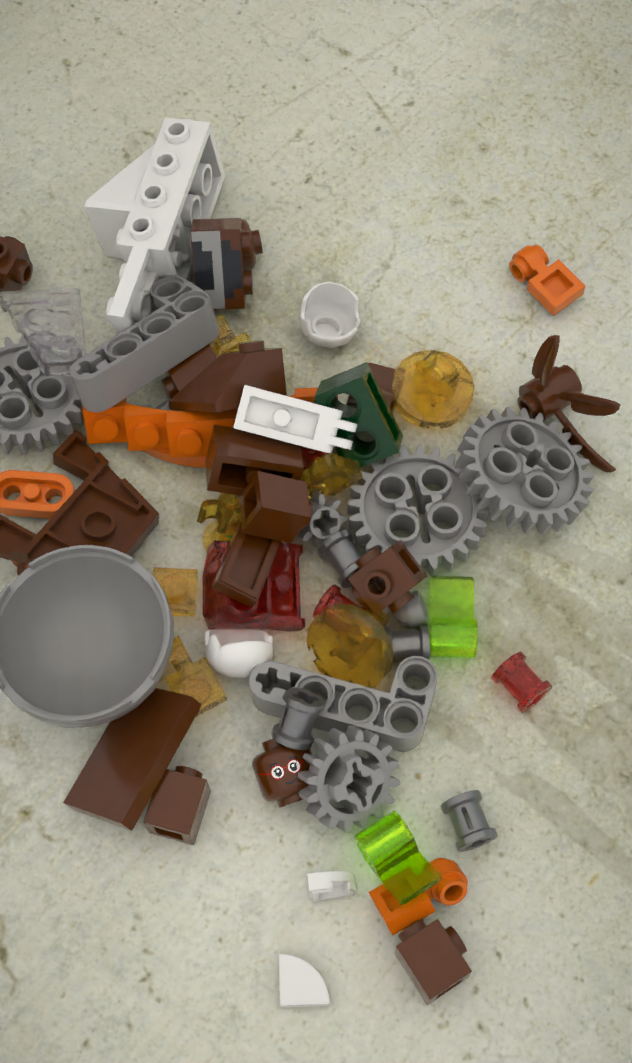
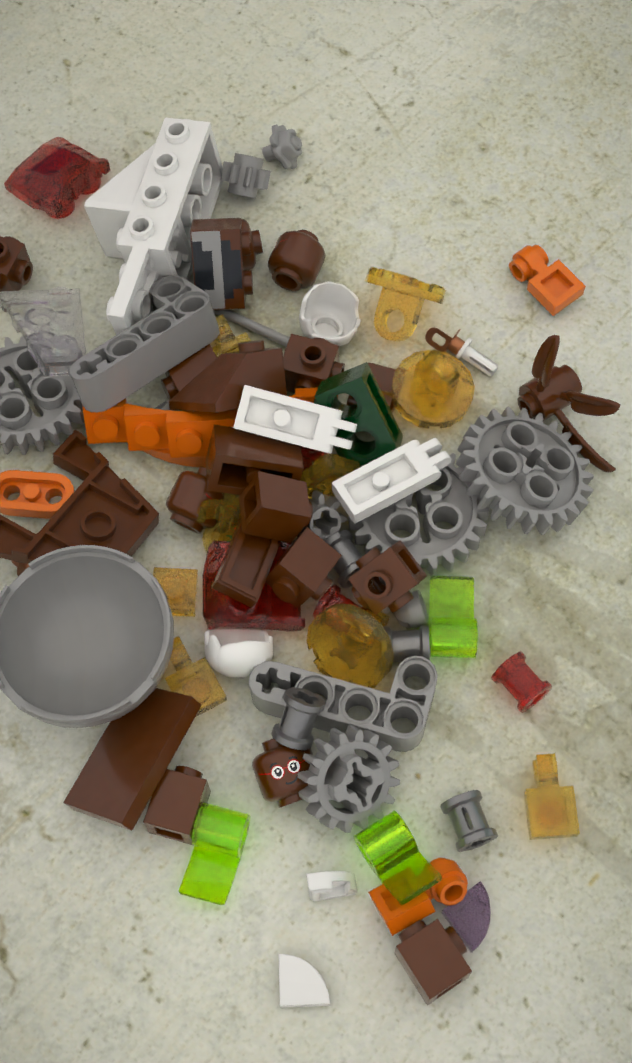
(56, 177): none -> clear red slope
(187, 498): none -> reddish brown head
(217, 850): none -> clear neon green panel
(245, 175): none -> light grey gear
(253, 326): none -> light grey piece
(283, 146): none -> light grey plant
(296, 260): none -> reddish brown head
(303, 569): none -> reddish brown brick
(310, 362): none -> reddish brown brick
(390, 478): none -> white hinge
(402, 294): none -> clear yellow tile
(462, 350): none -> piece
(470, 916): none -> clear purple tile
(550, 808): none -> clear yellow plate

